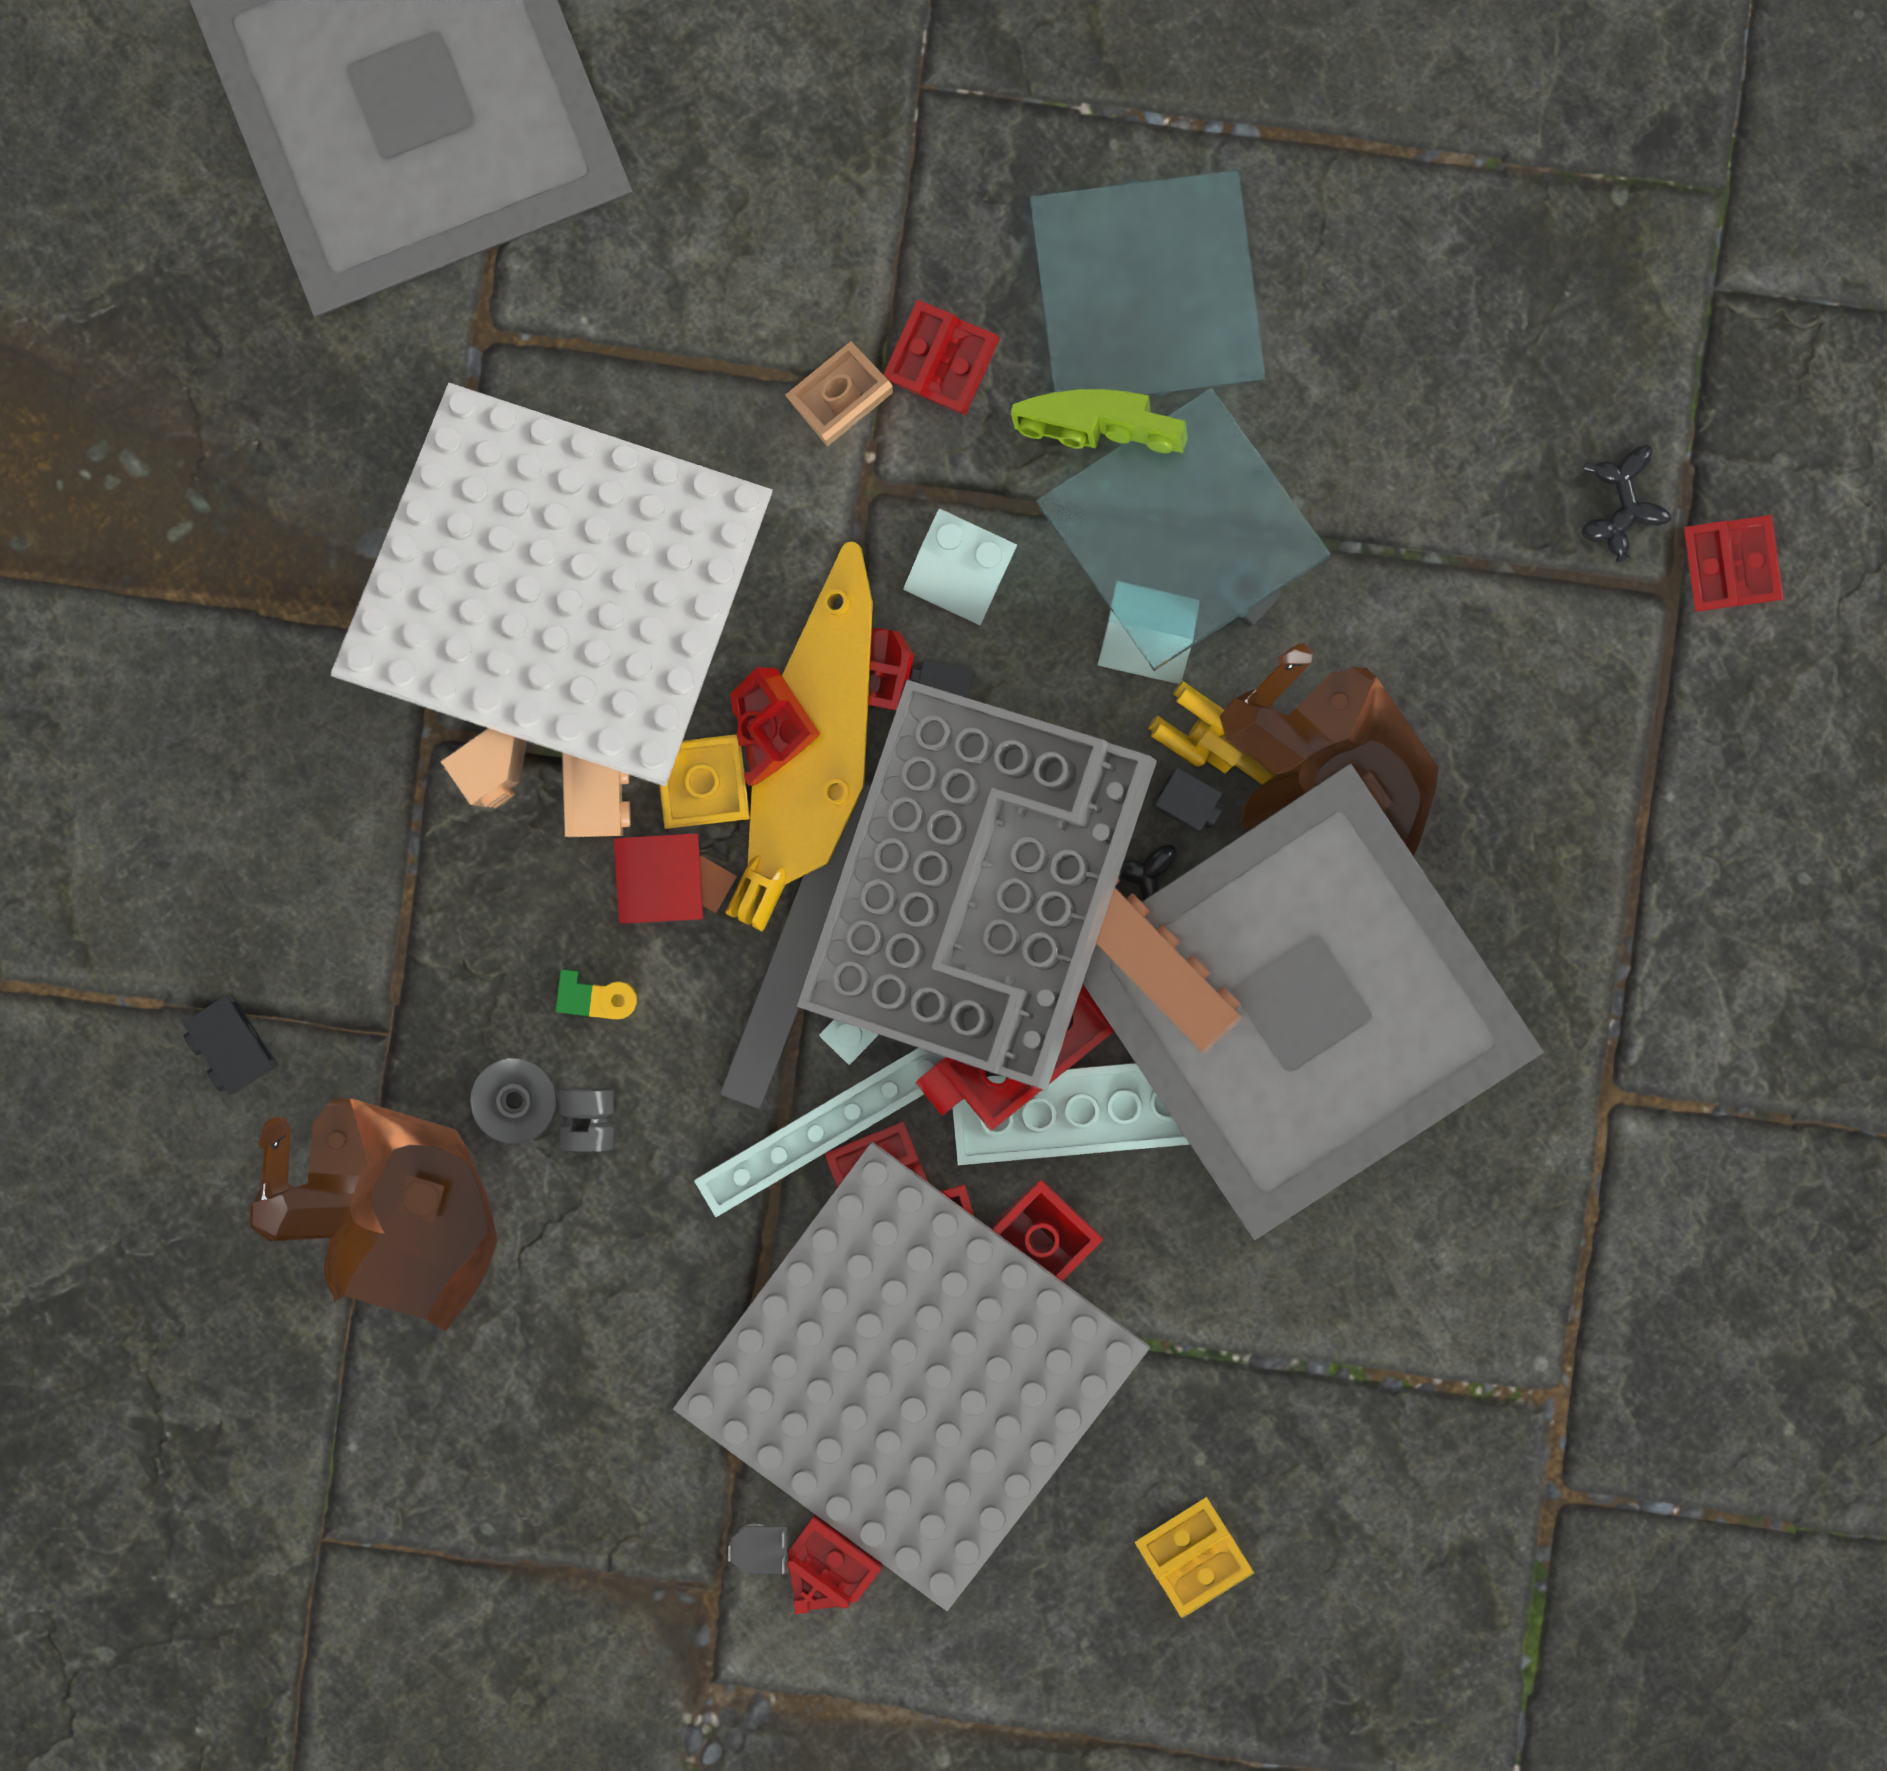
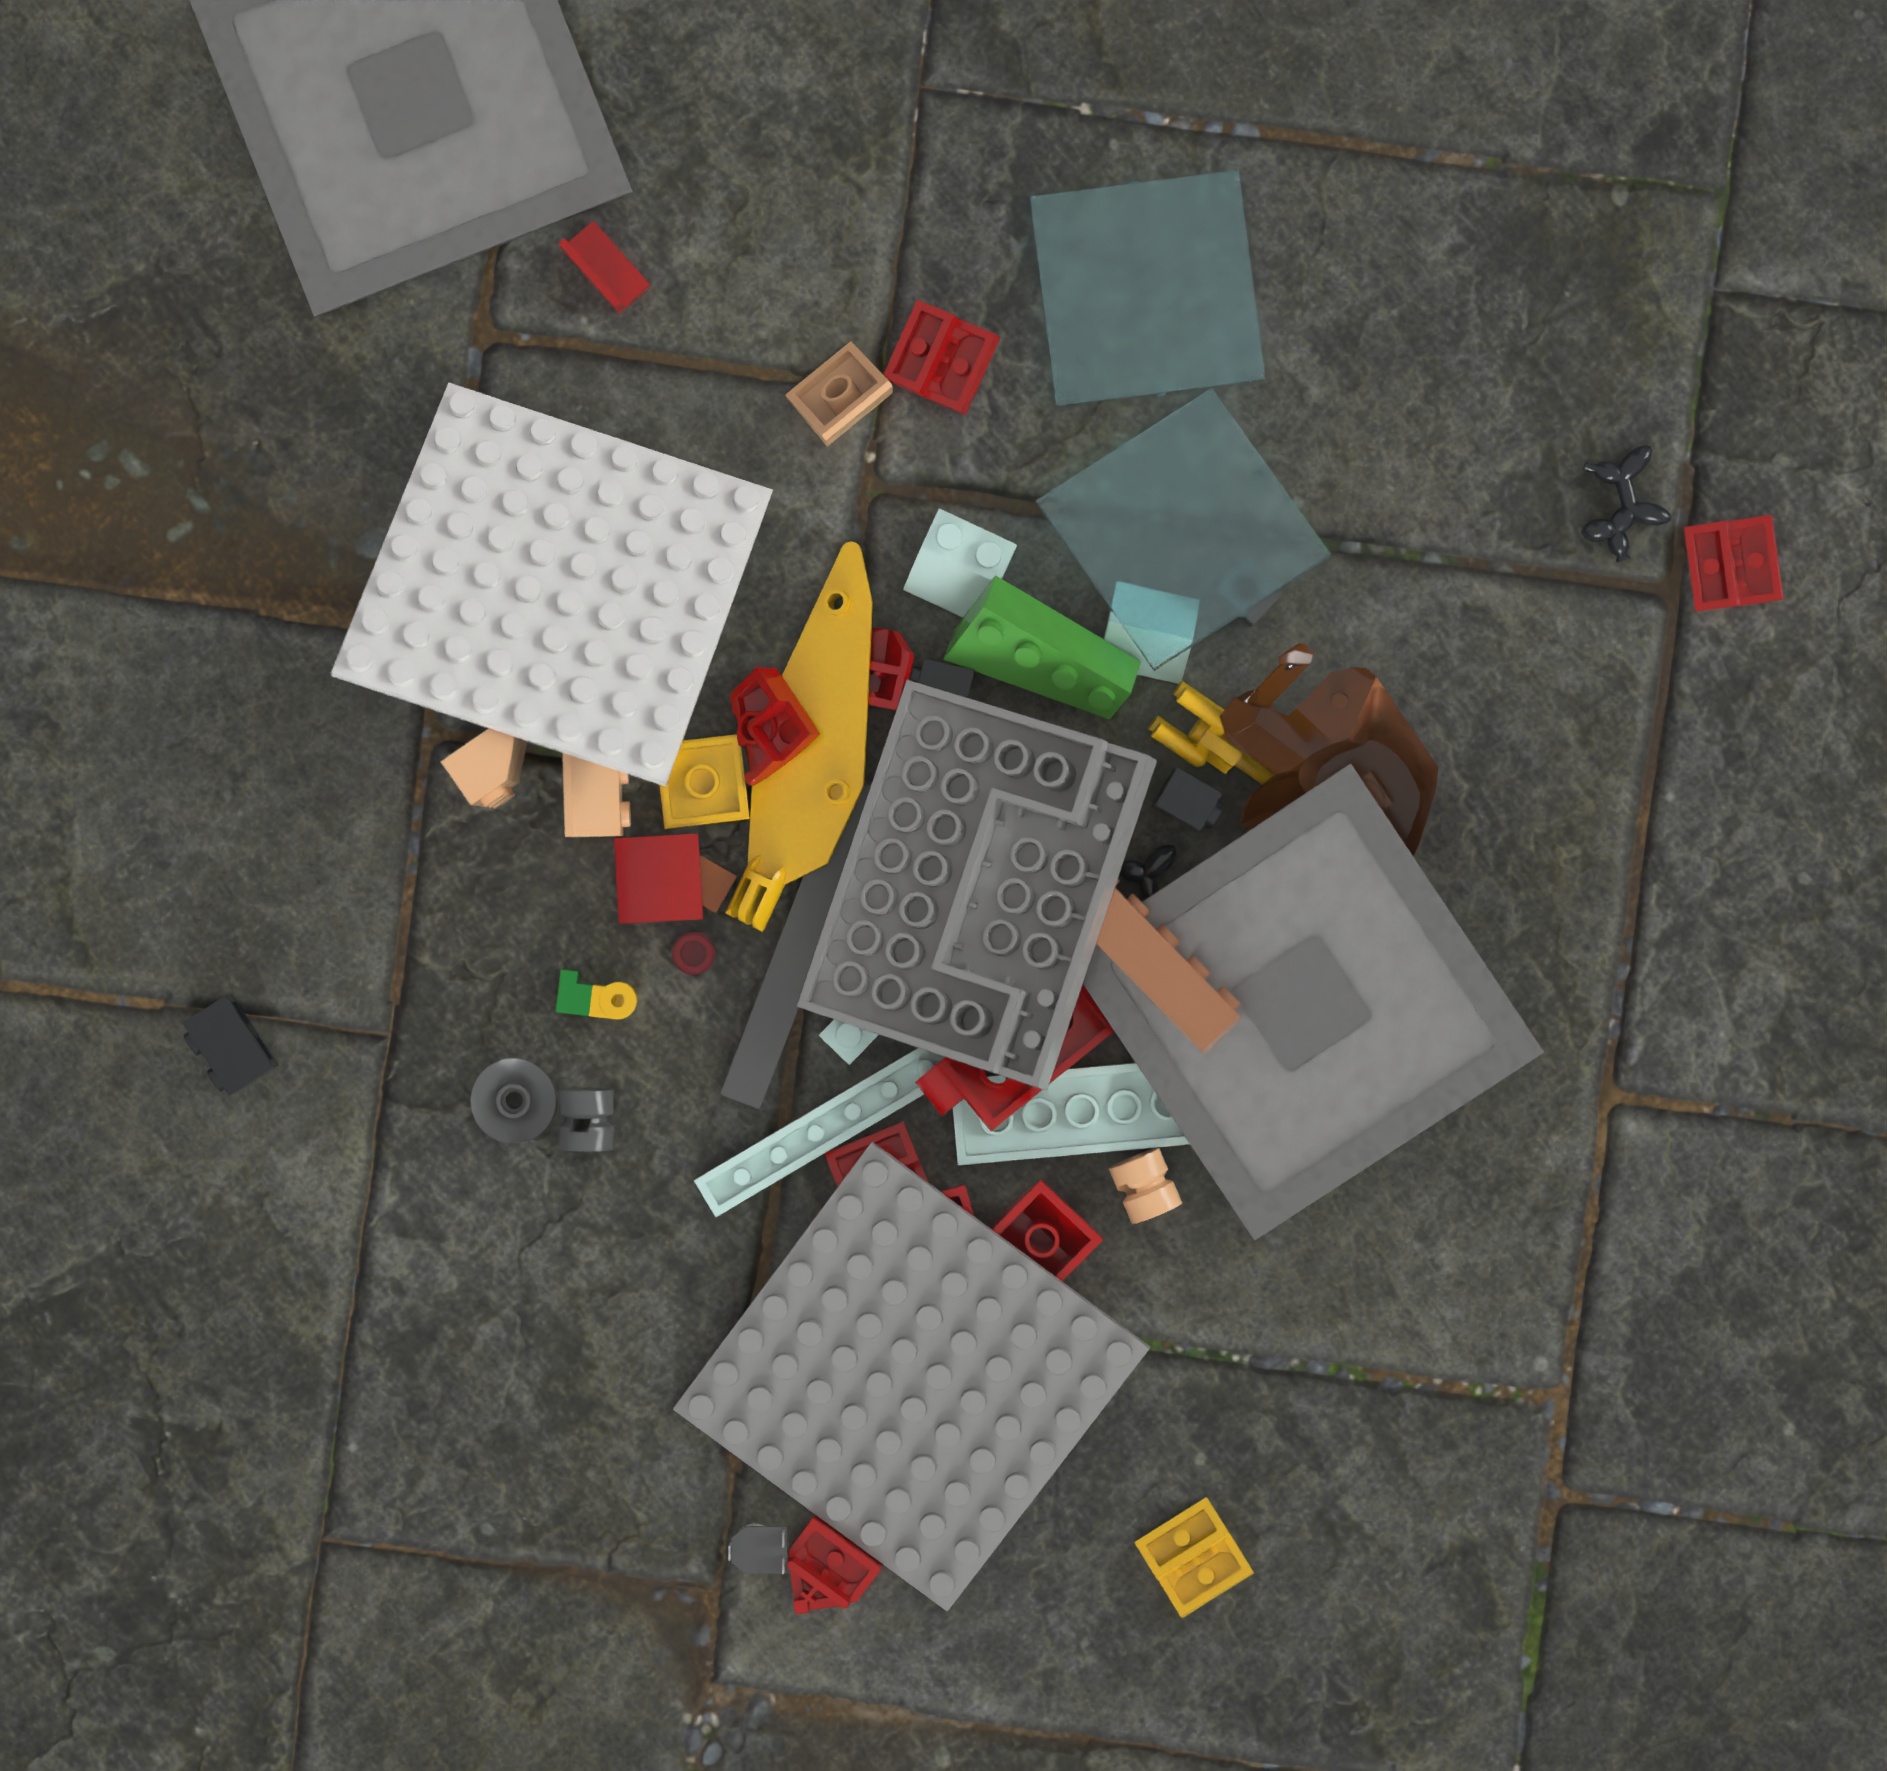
(393, 1199): reddish brown piece -> none
(605, 267): none -> red panel
(693, 953): none -> dark red tile
(1041, 651): none -> bright green wedge
(1084, 414): lime slope -> none
(1145, 1185): none -> light nougat wheel

